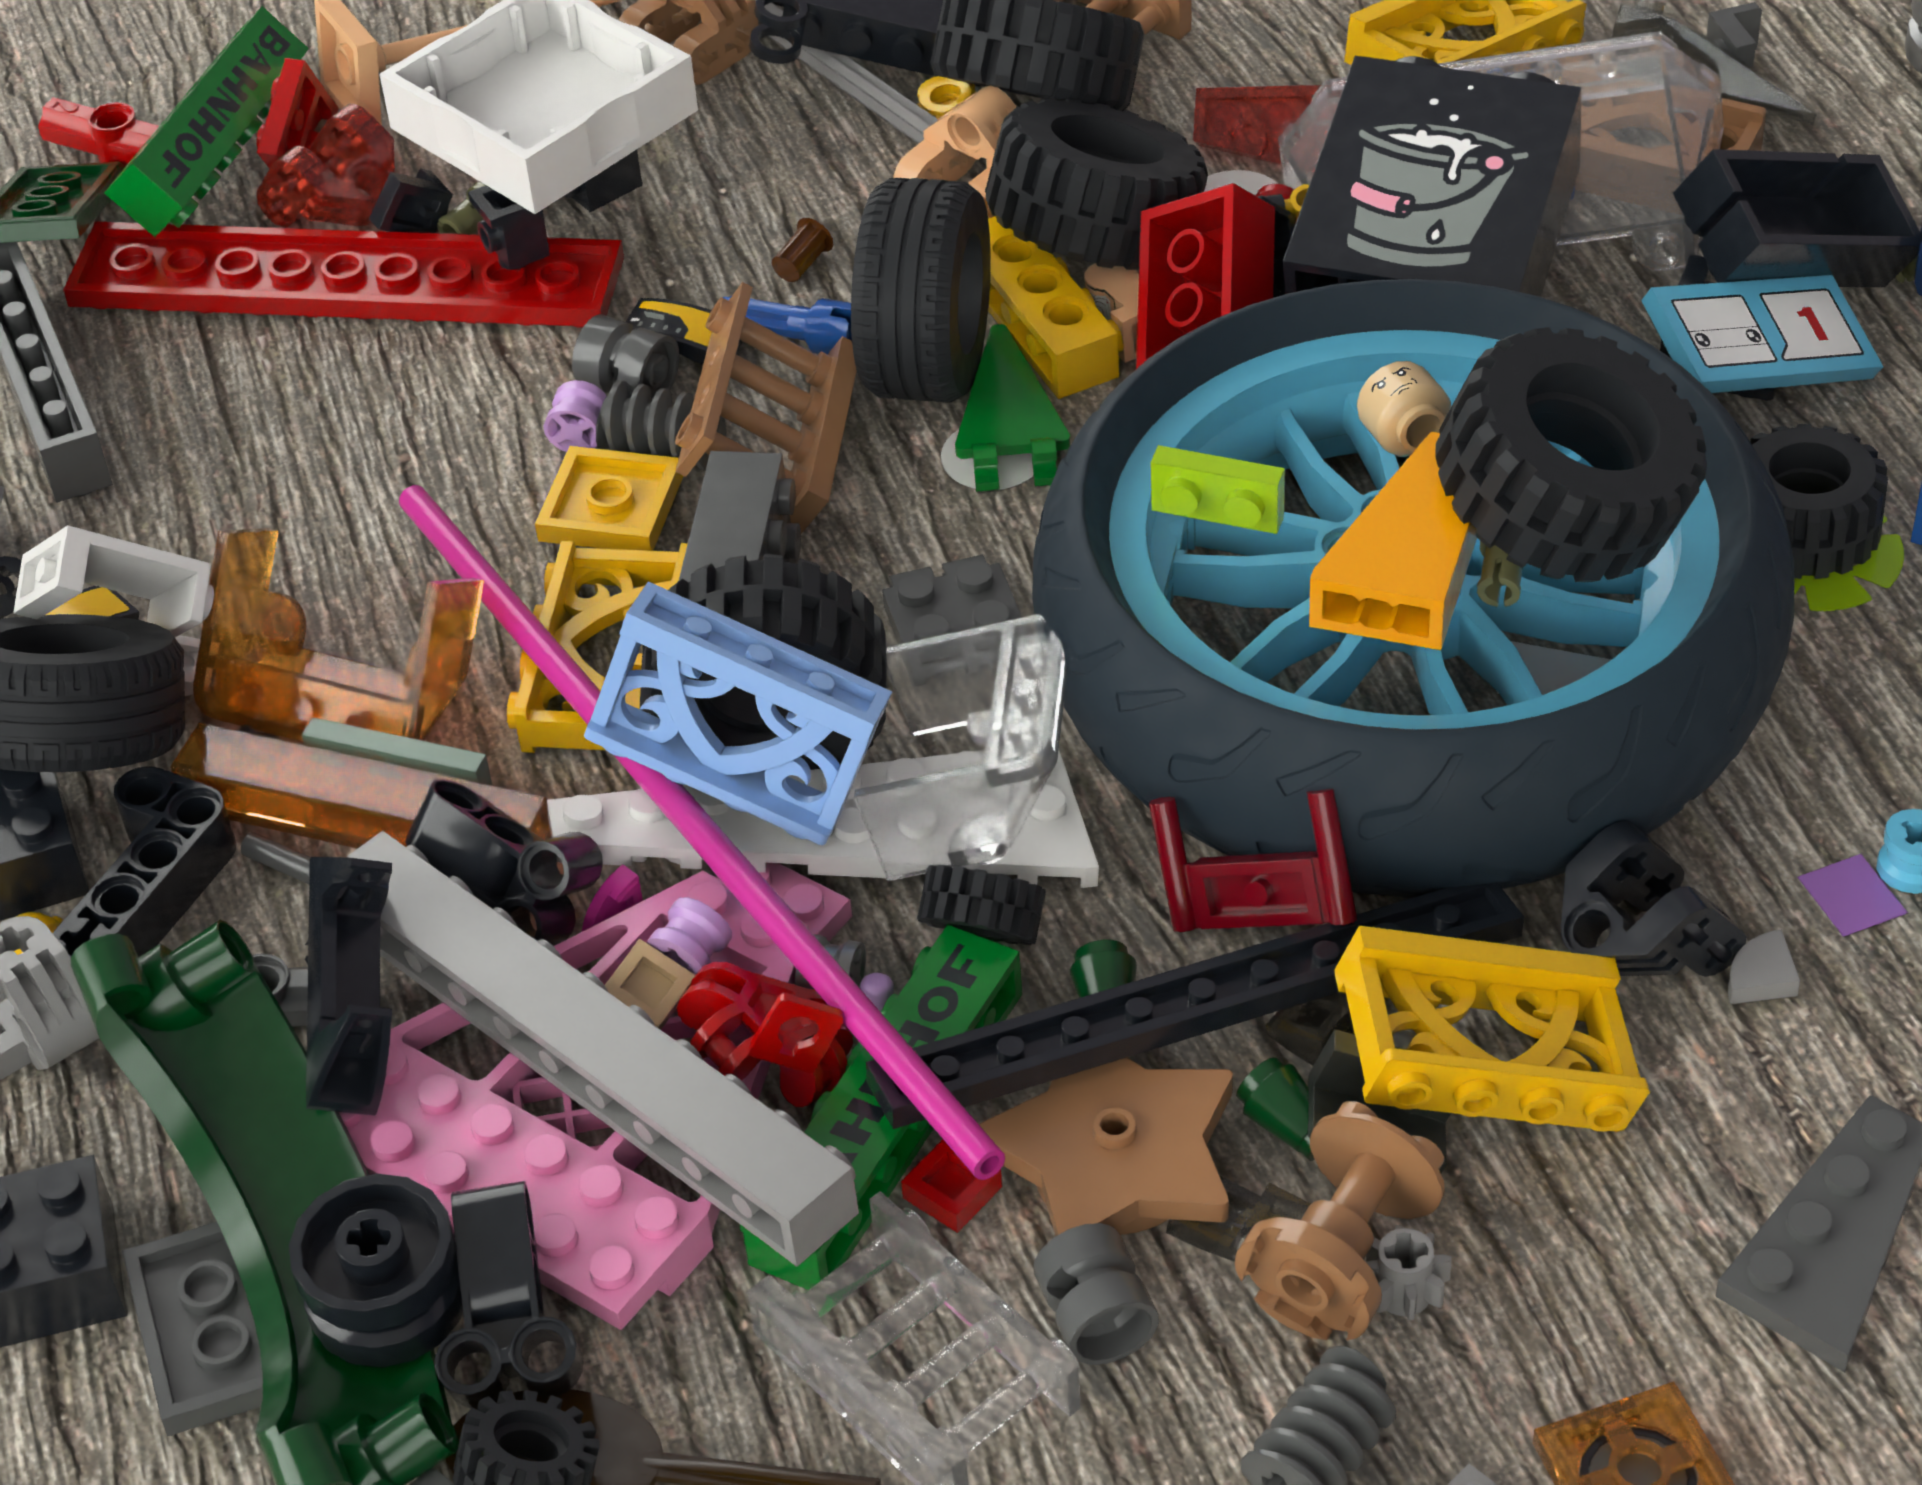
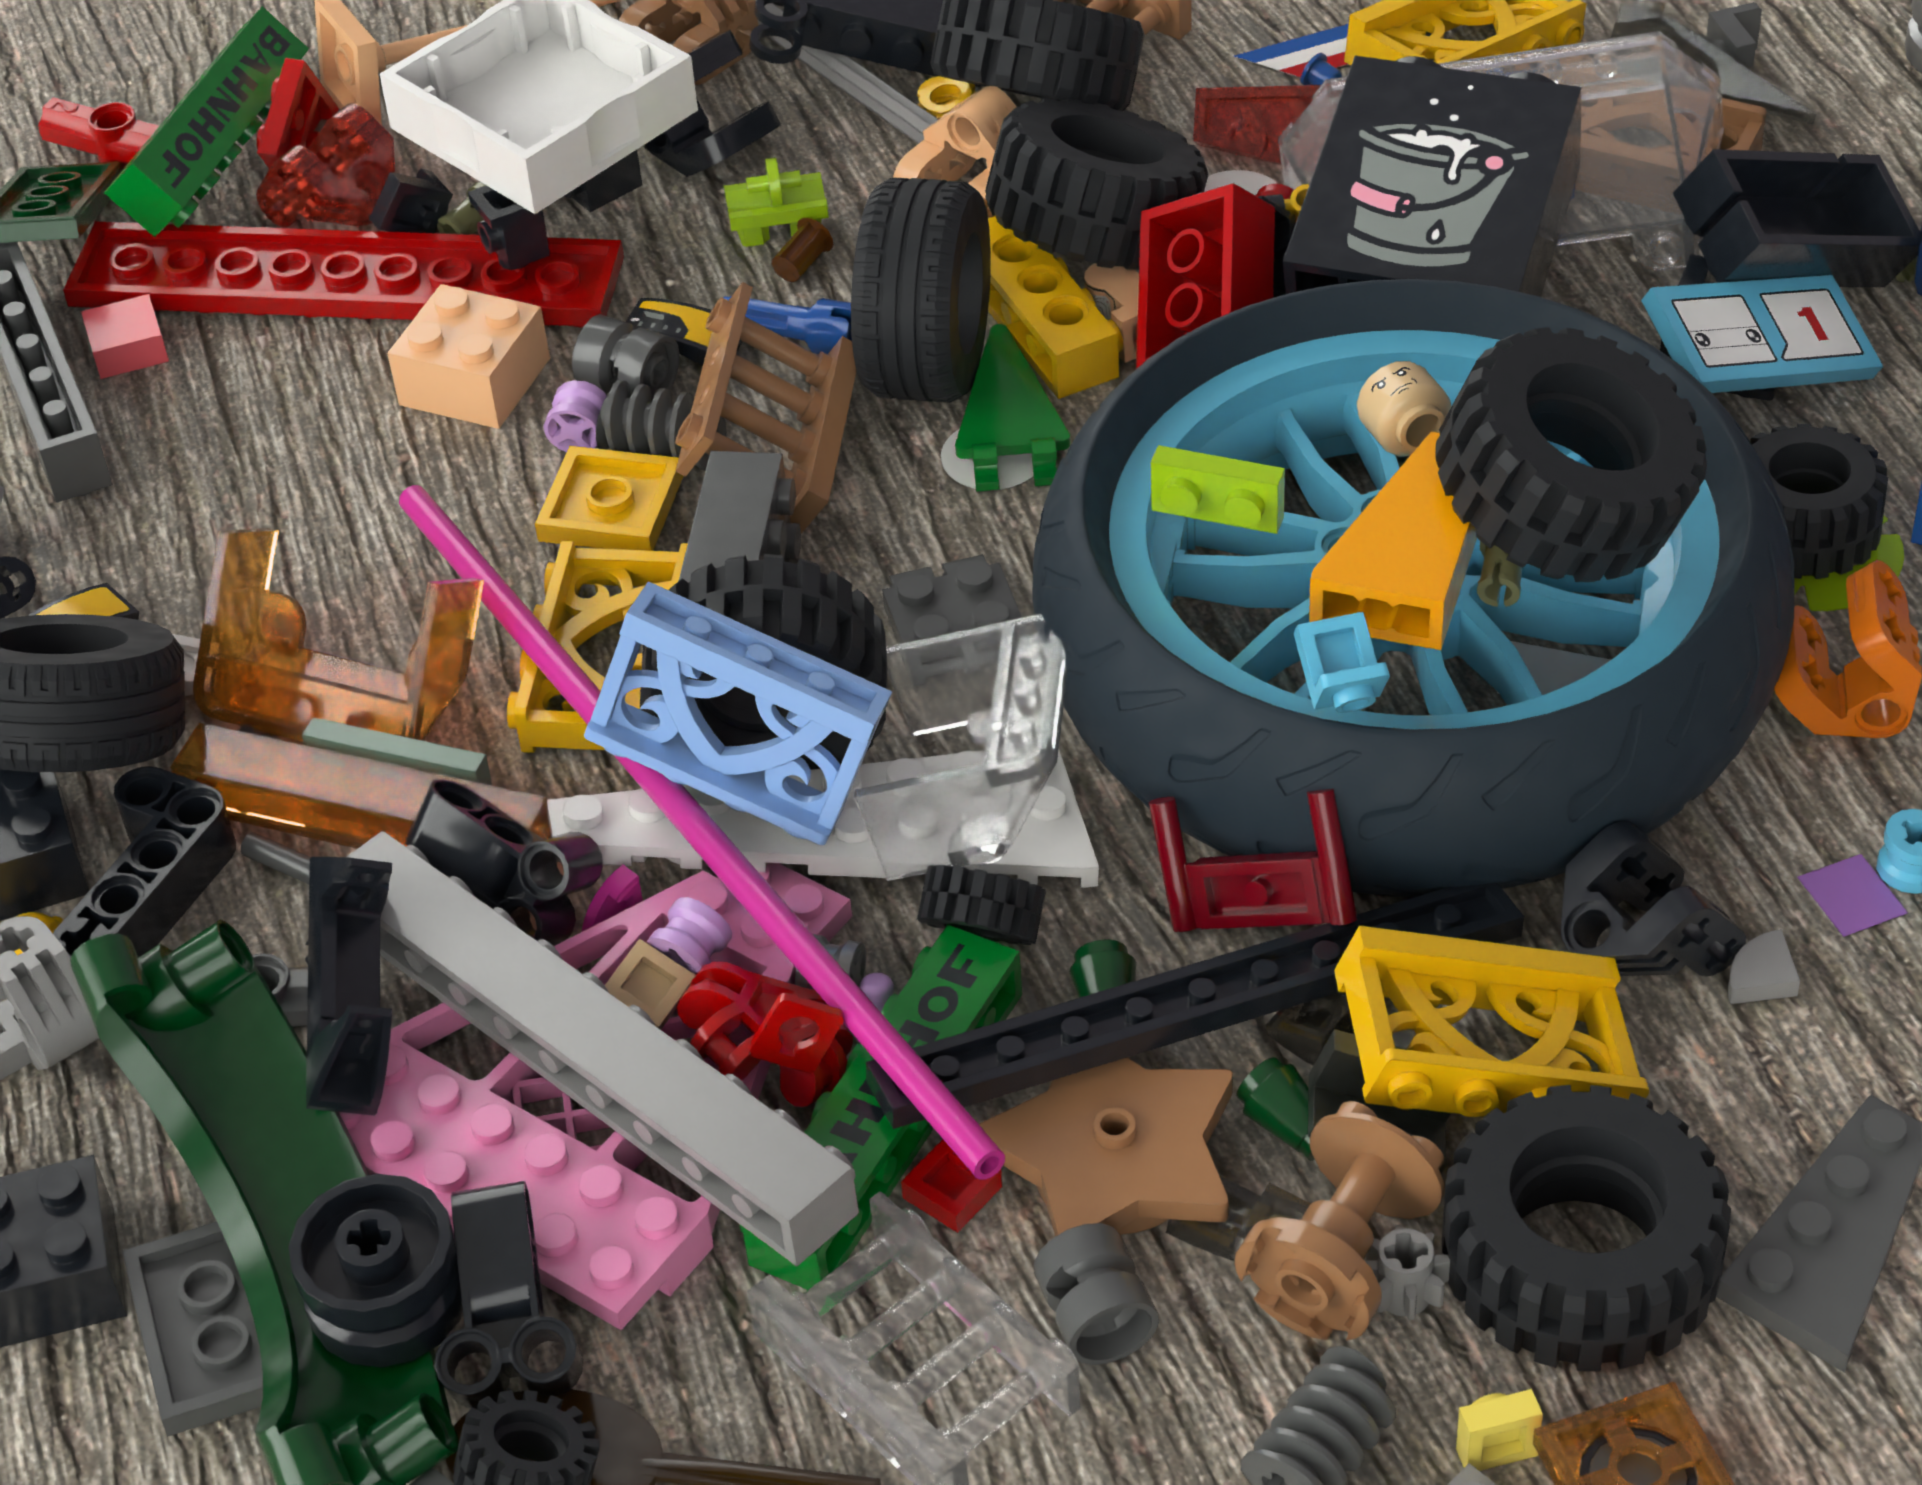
(73, 556): white panel -> none
(124, 336): none -> coral piece
(469, 356): none -> light nougat brick
(691, 143): none -> black piece
(774, 201): none -> lime hips
(1295, 54): none -> sticker
(1318, 71): none -> blue piece
(1340, 663): none -> medium azure bracket
(1498, 1429): none -> light yellow plate
(1569, 1300): none -> black tyre
(1874, 691): none -> orange piece

